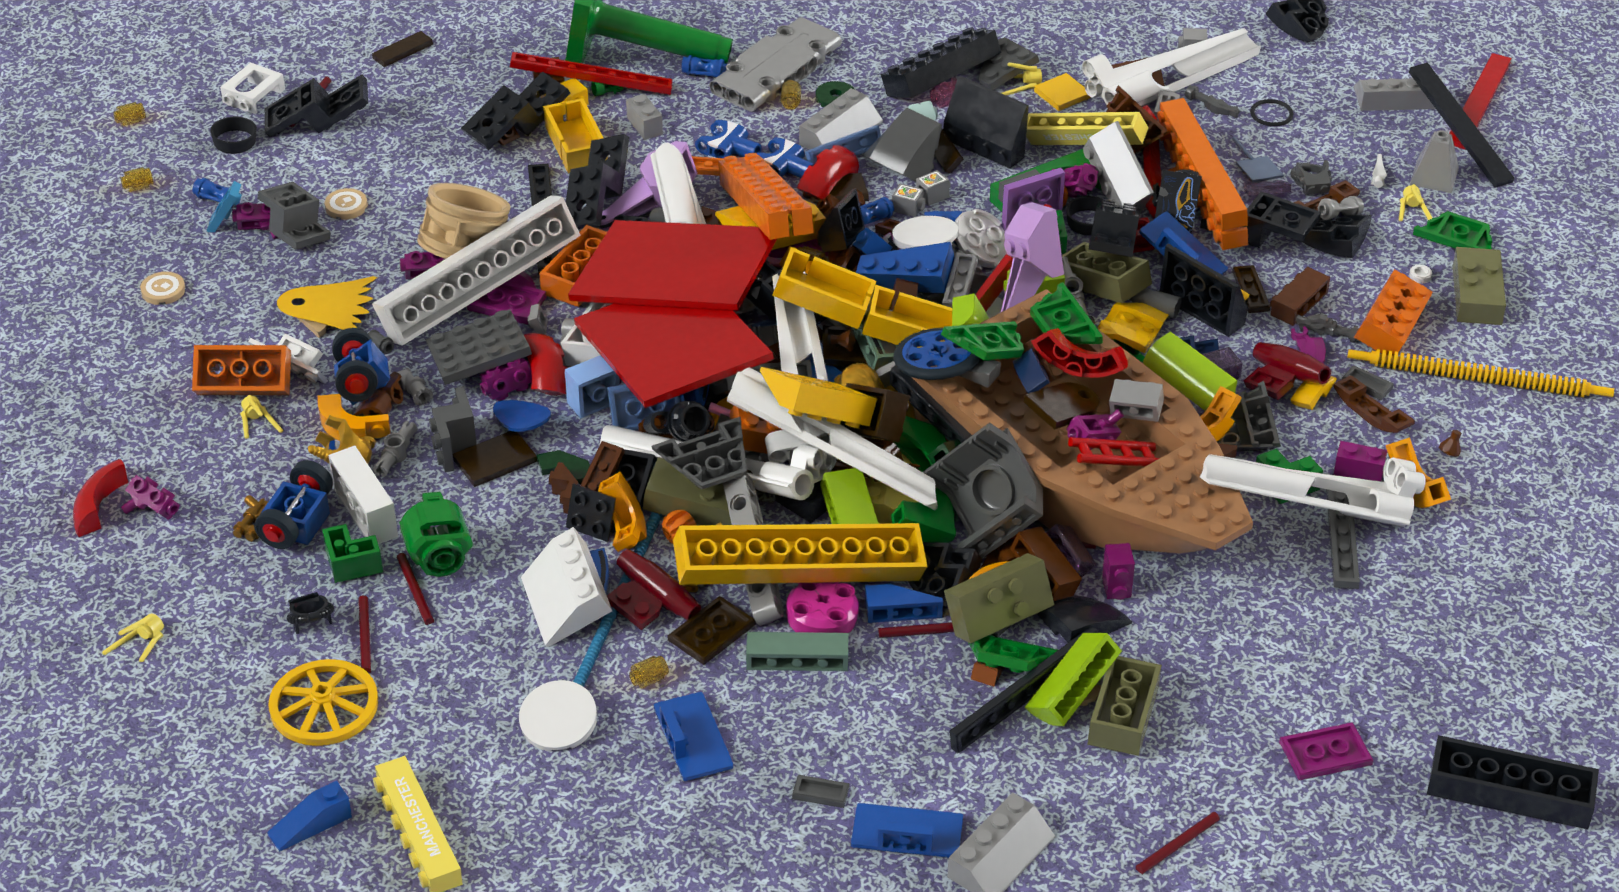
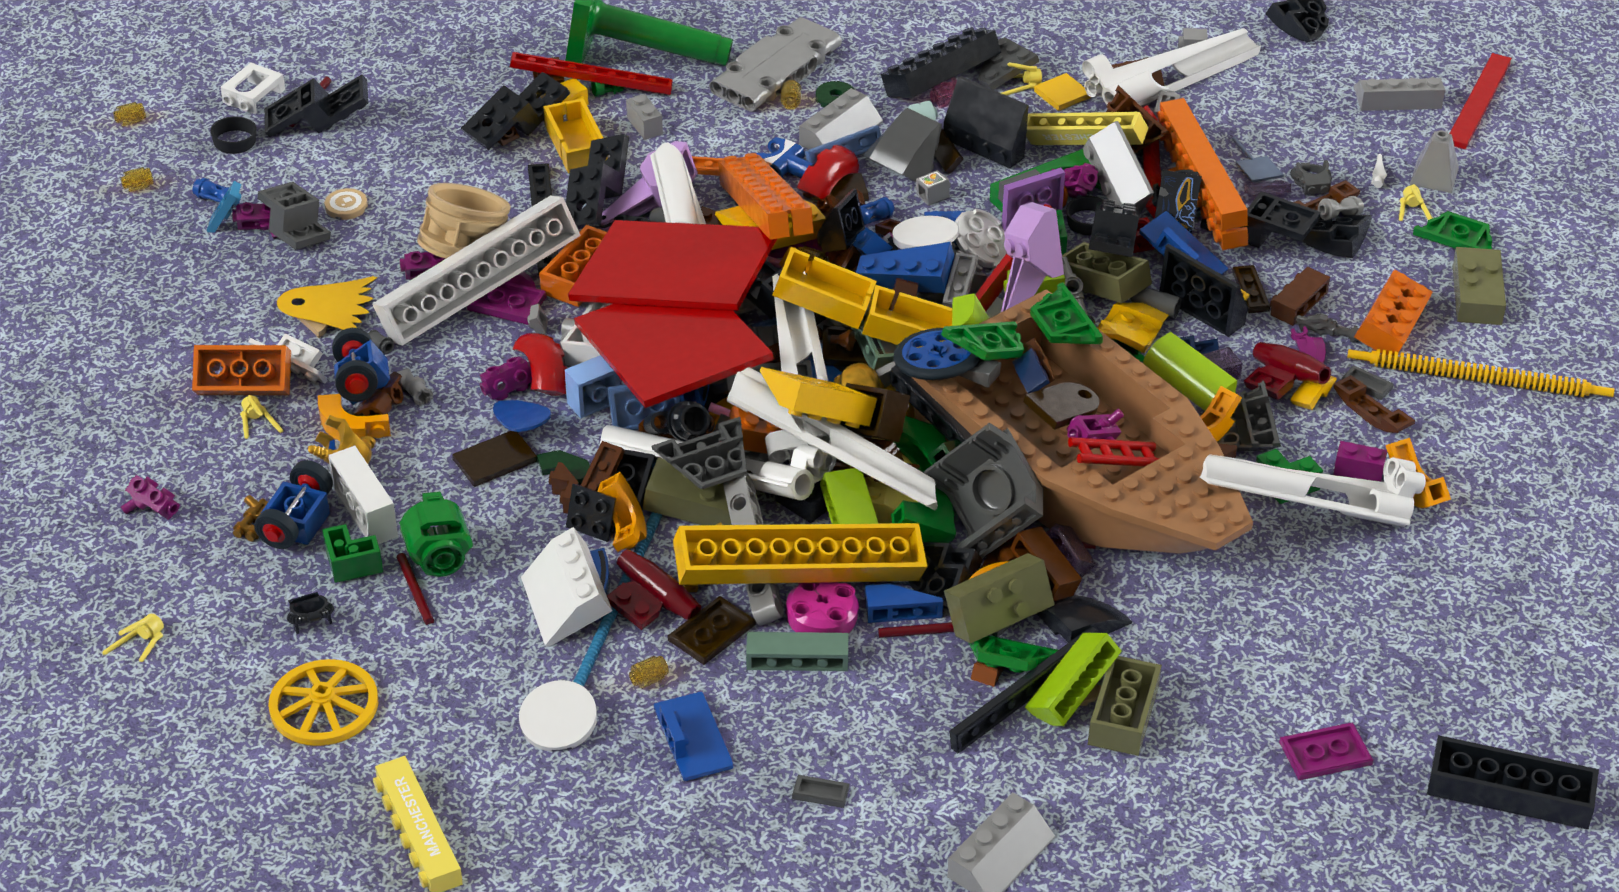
(92, 493): red brick -> none
(162, 288): tan tile -> none
(311, 816): blue slope -> none
(364, 628): dark red bar -> none
(395, 448): light grey pin -> none
(402, 49): dark brown tile -> none
(452, 429): dark grey bracket -> none
(478, 346): dark grey plate -> none
(674, 520): orange piece -> none
(699, 66): blue piece -> none
(728, 142): blue connector -> none
(906, 830): blue bracket -> none
(908, 200): light grey brick -> none
(1076, 361): red brick -> none
(1118, 571): magenta brick -> none
(1137, 399): light grey brick -> none
(1177, 843): dark red bar -> none
(1215, 105): dark grey piece -> none
(1271, 123): black tyre -> none
(1342, 545): dark grey plate -> none
(1420, 273): white tile -> none
(1451, 445): reddish brown rock -> none
(1461, 125): black tile -> none

